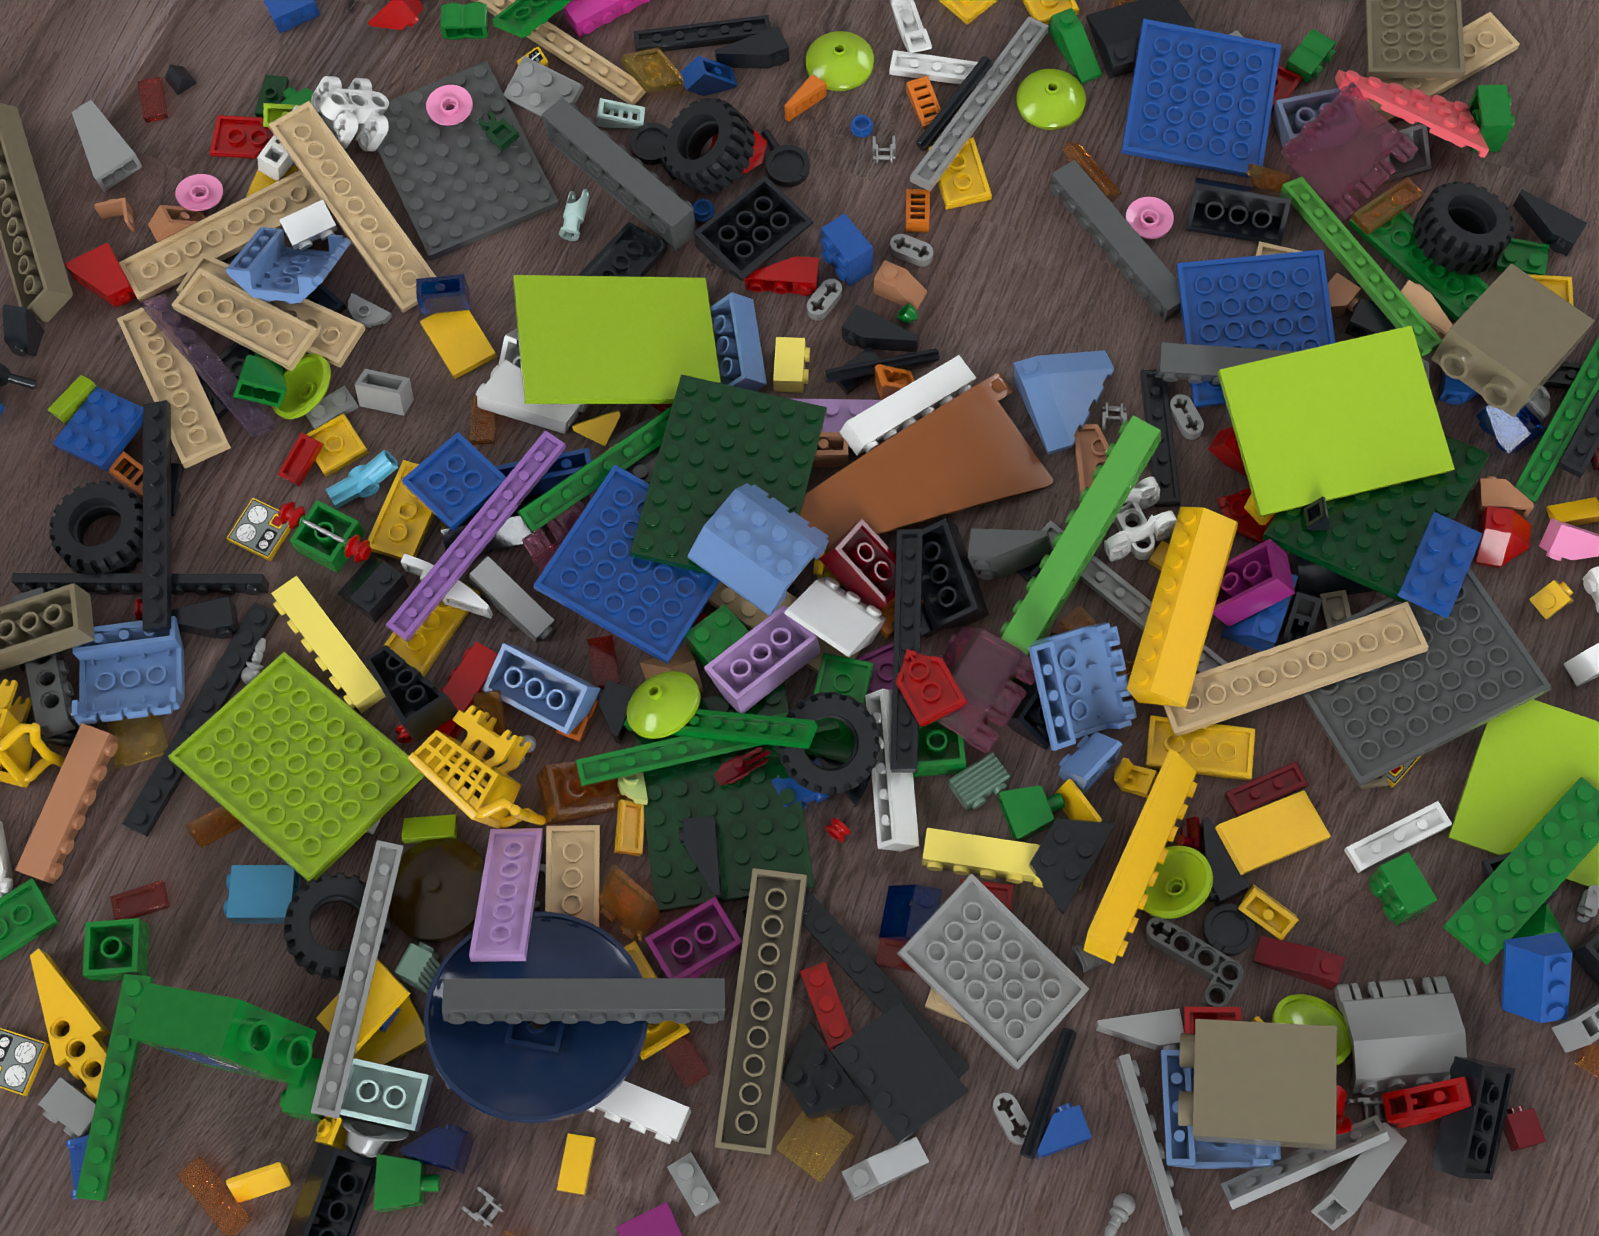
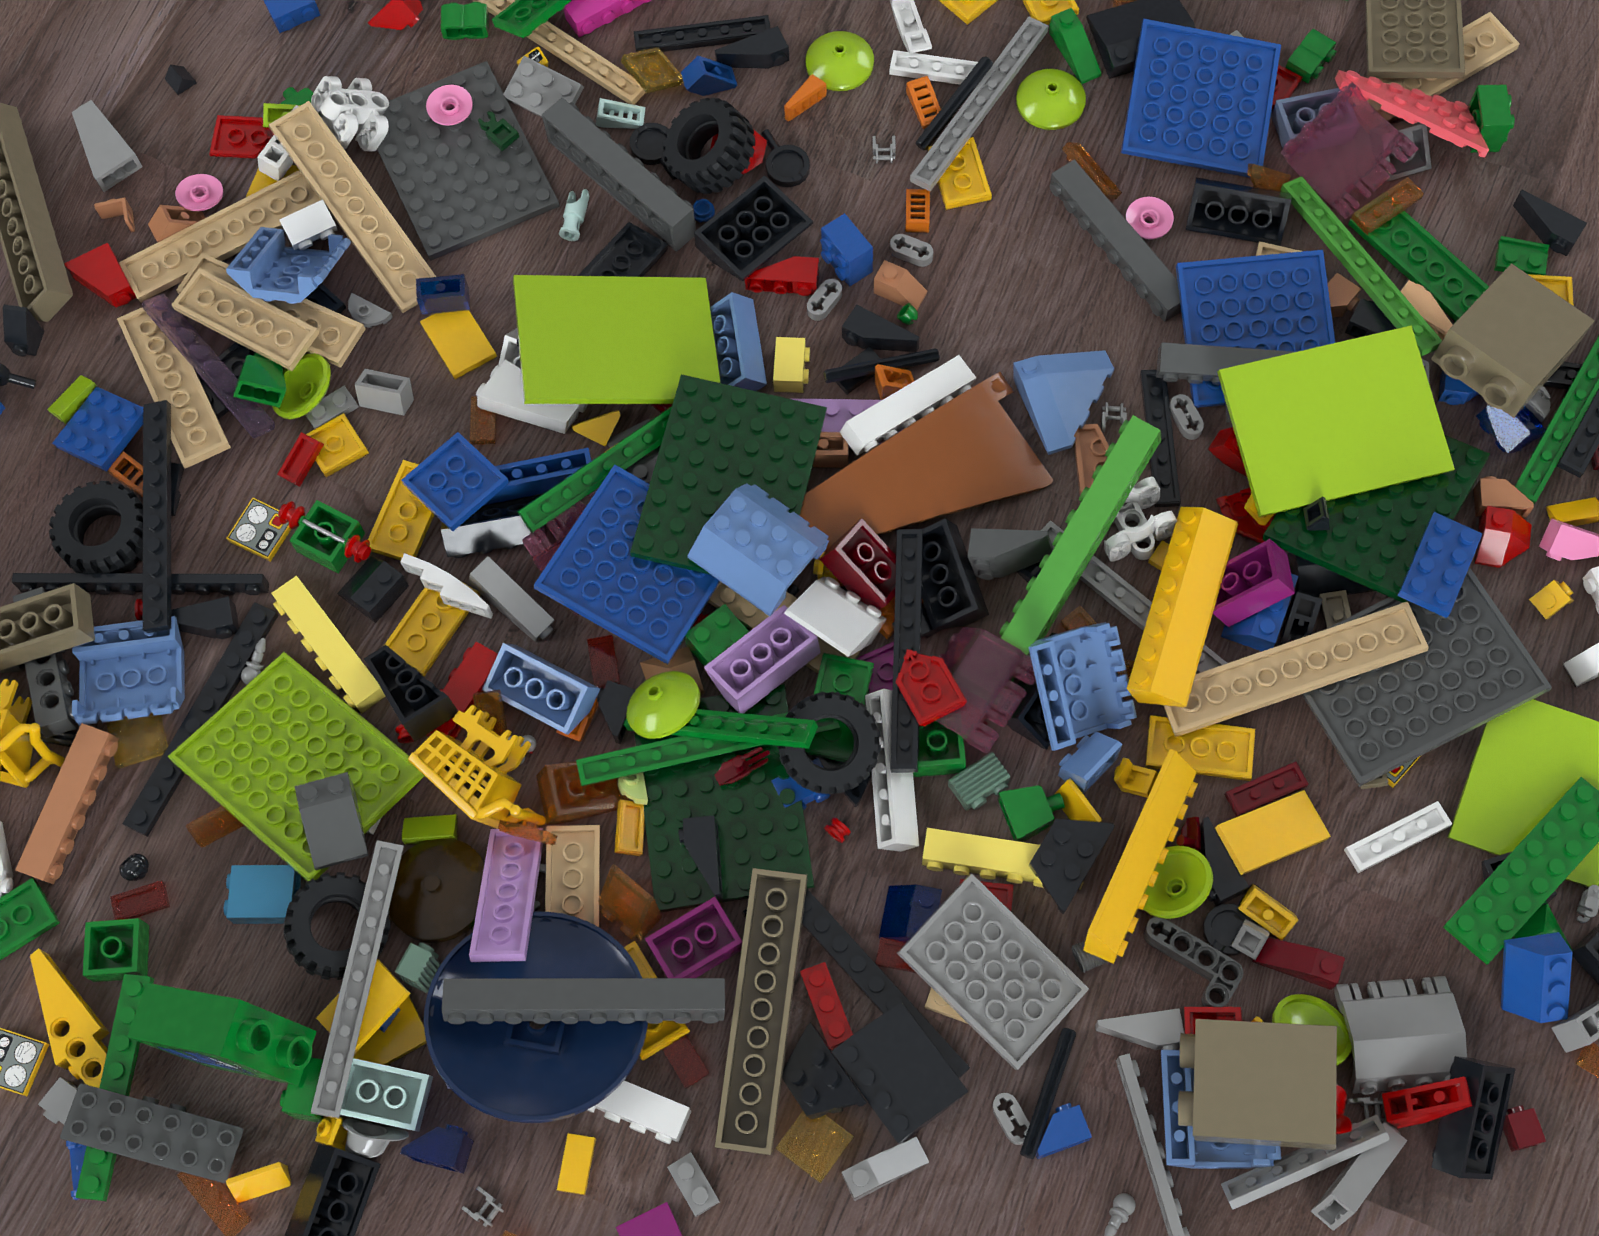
(134, 867): none -> black piece
(152, 99): clear red tile -> none
(152, 1132): none -> dark grey bracket
(271, 92): dark green plate -> none
(331, 820): none -> dark grey slope
(363, 480): medium azure piece -> none
(402, 1183): green torso -> none
(475, 536): medium lavender plate -> none
(527, 831): none -> clear orange plate
(861, 126): blue plate -> none
(1250, 939): none -> light grey slope
(1401, 889): green brick -> none
(1472, 208): black tyre -> none

